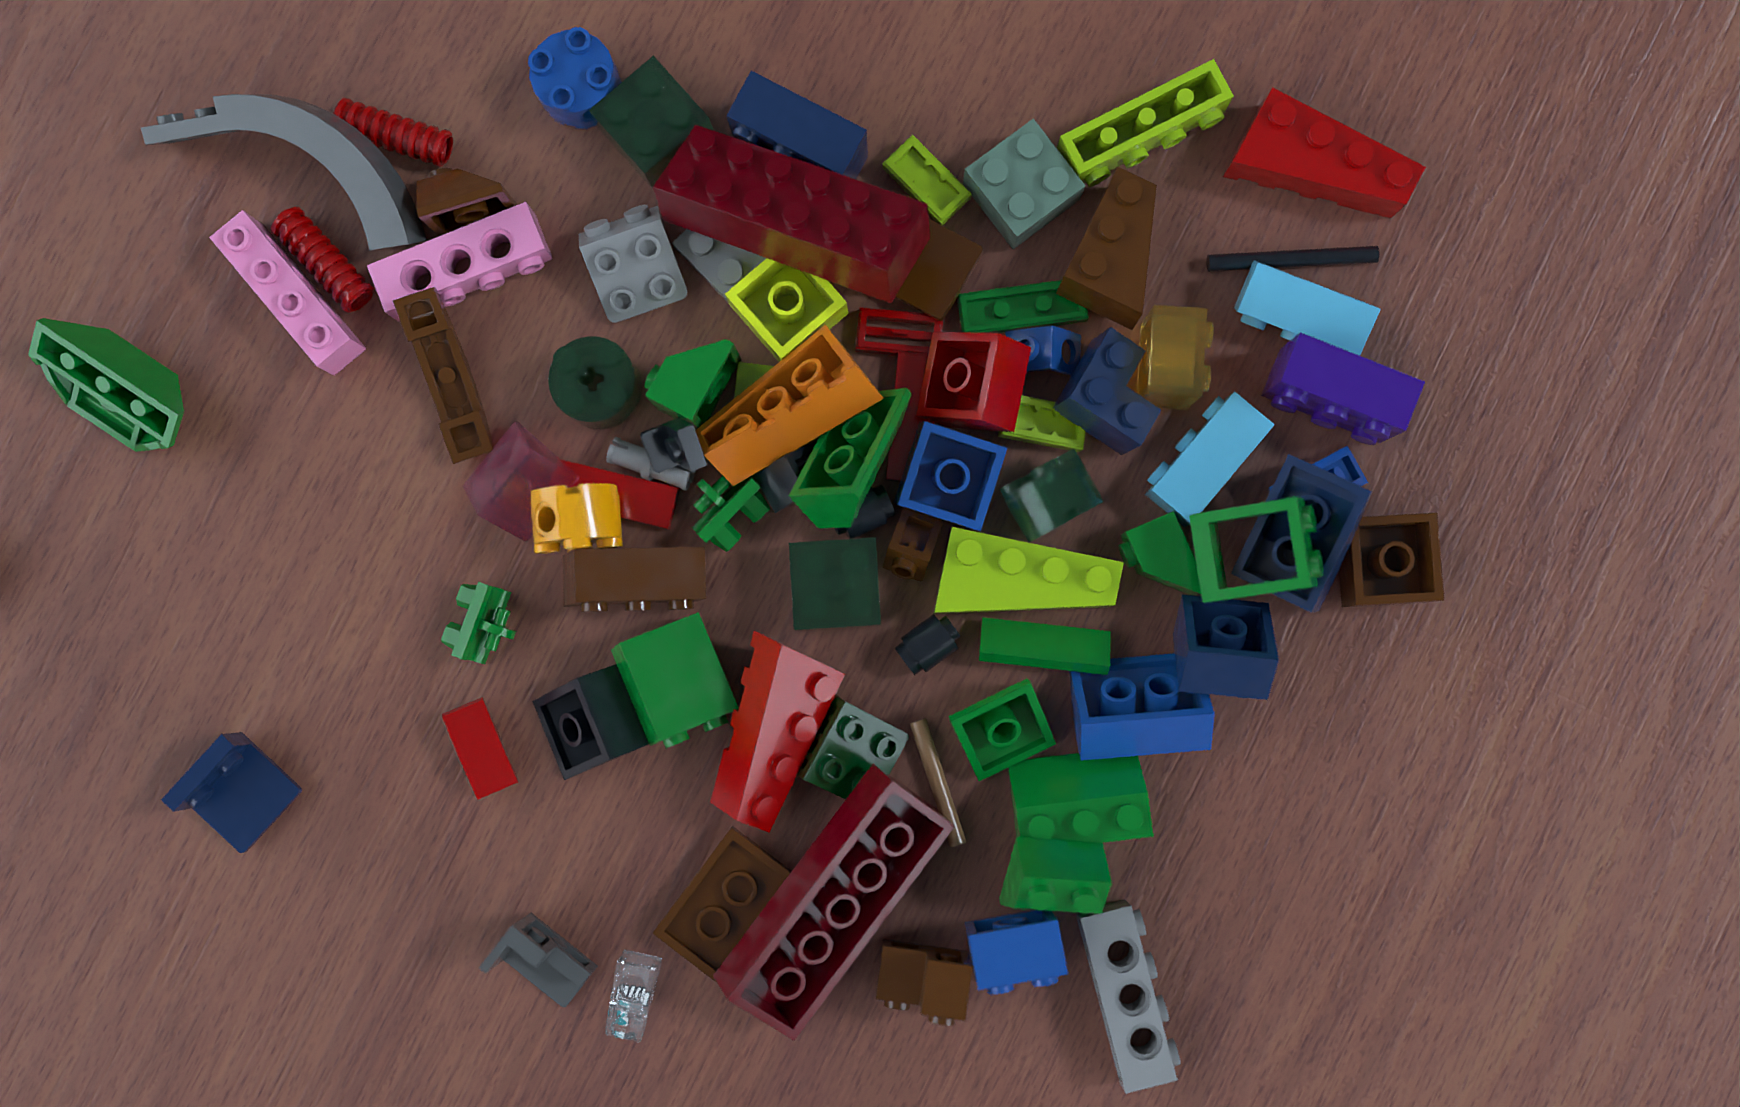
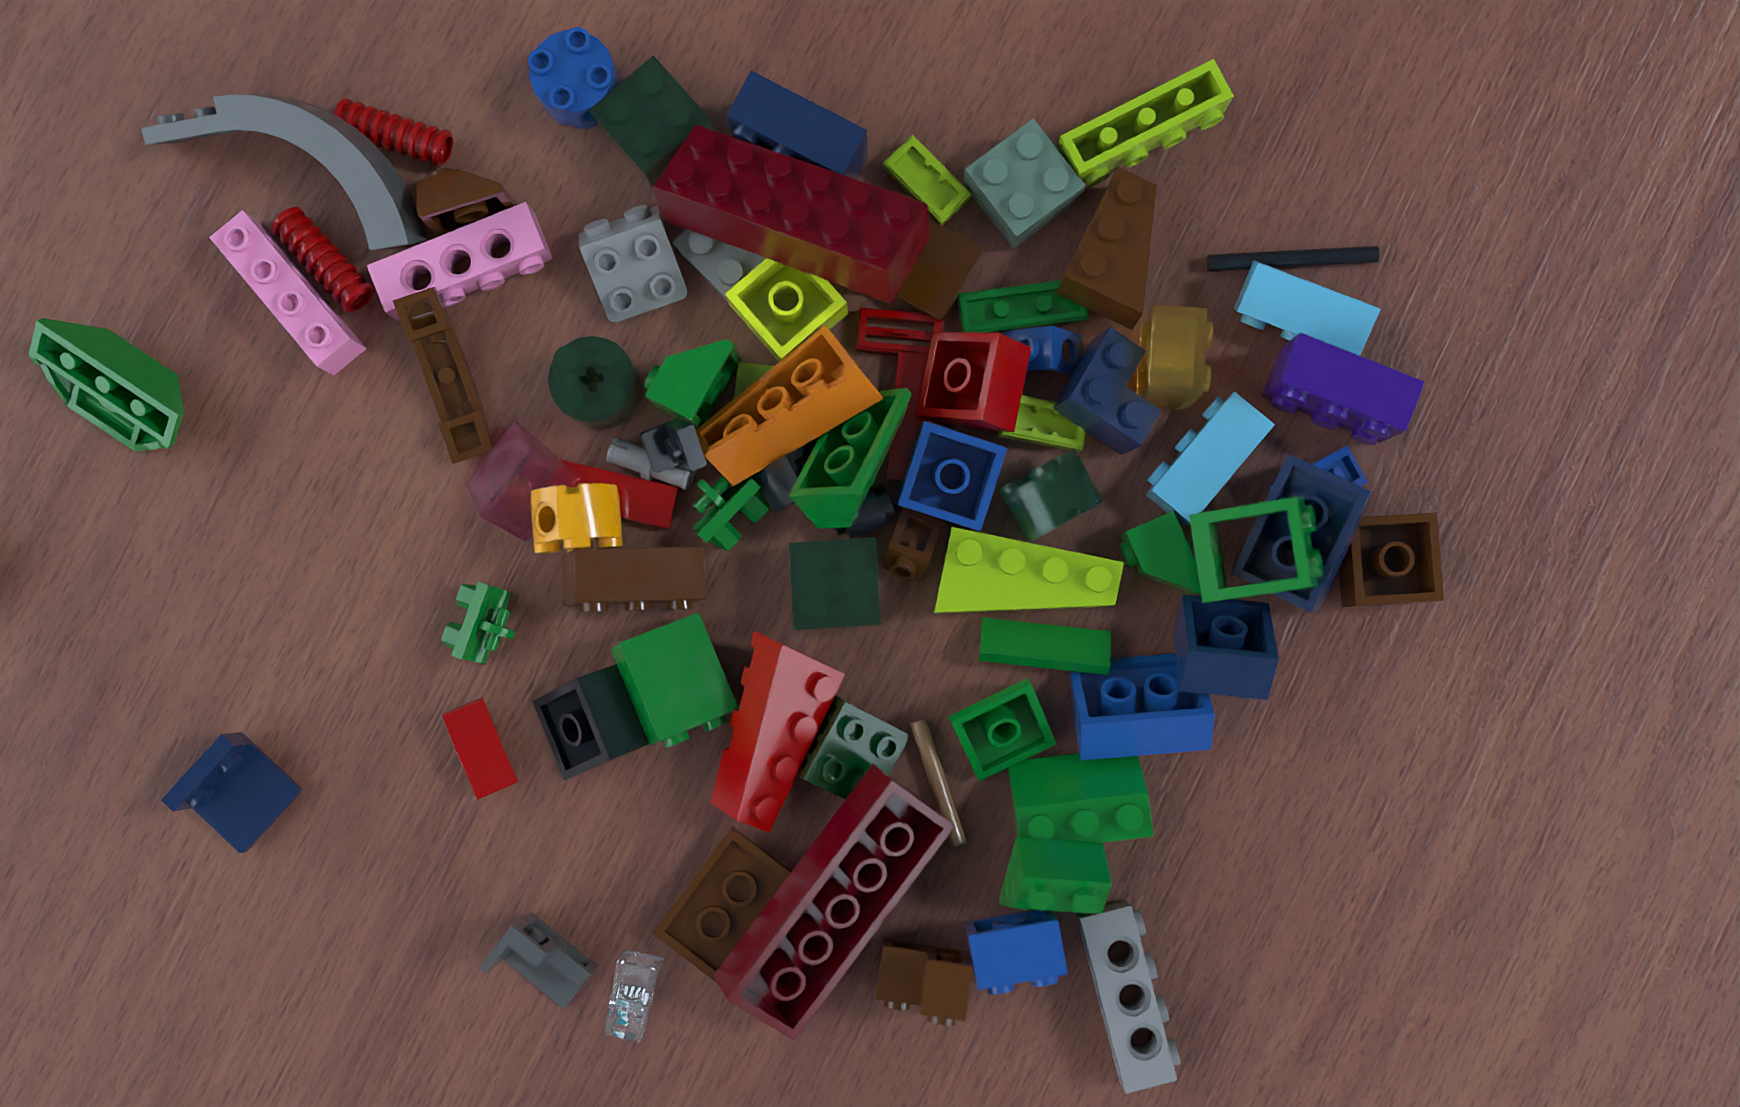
(928, 644): black brick -> none
(1322, 158): red wedge -> none

